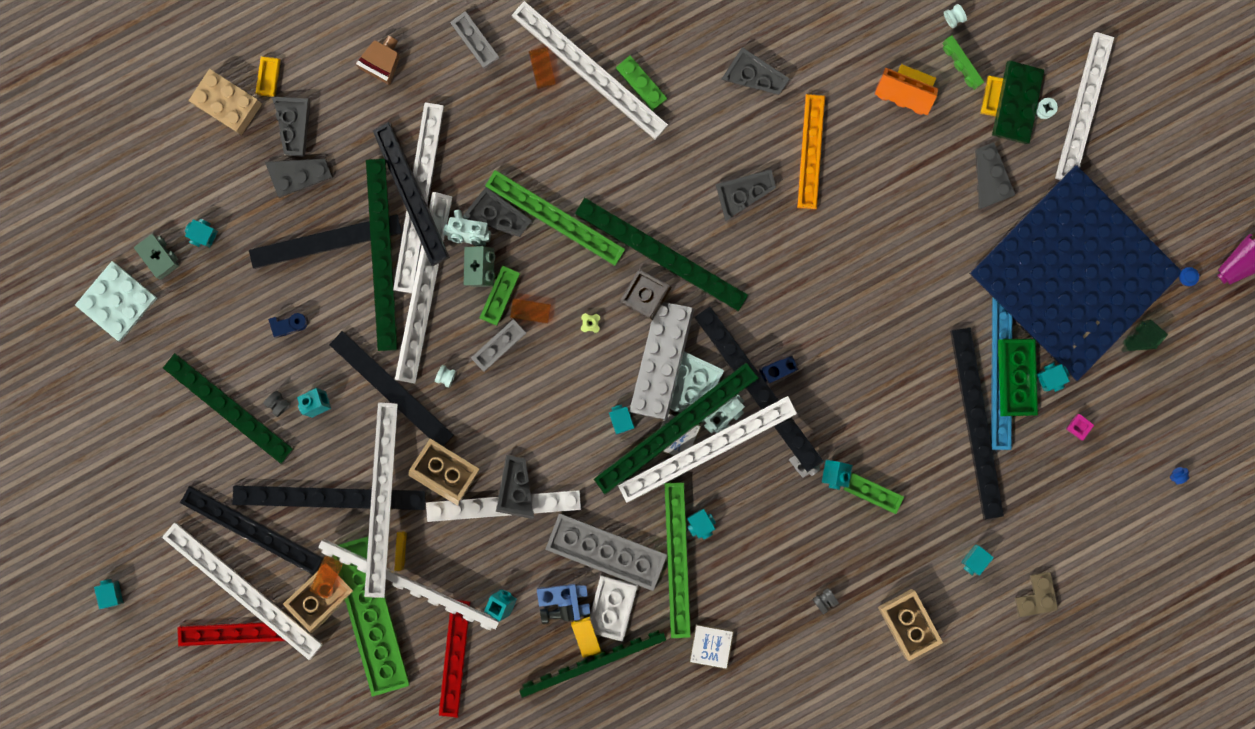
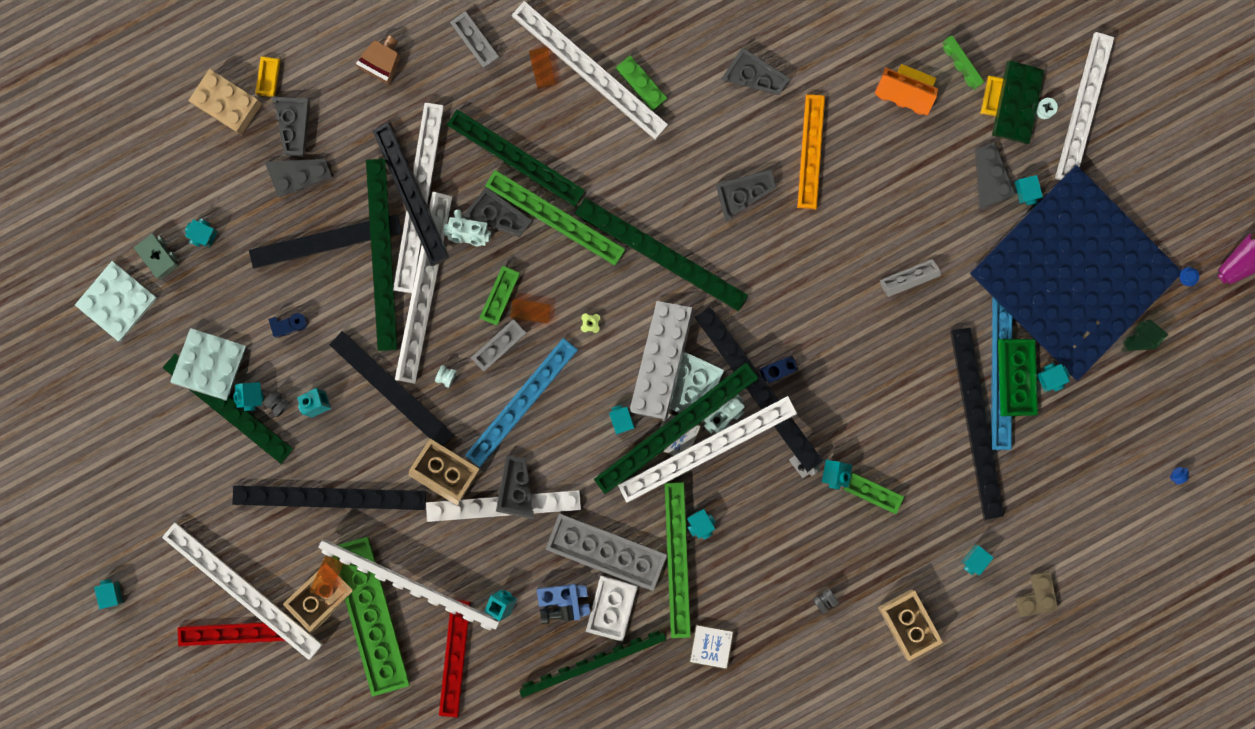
(208, 364): none -> light aqua plate
(248, 395): none -> teal brick
(252, 530): black tile -> none
(381, 500): white plate -> none
(400, 551): yellow tile -> none
(479, 266): sand green brick -> none
(516, 158): none -> dark green plate
(521, 402): none -> dark azure tile
(586, 637): yellow tile -> none
(645, 294): tile -> none
(910, 277): none -> light grey plate
(955, 16): light aqua wheel -> none
(1028, 190): none -> teal brick
(1080, 427): dark pink plate -> none

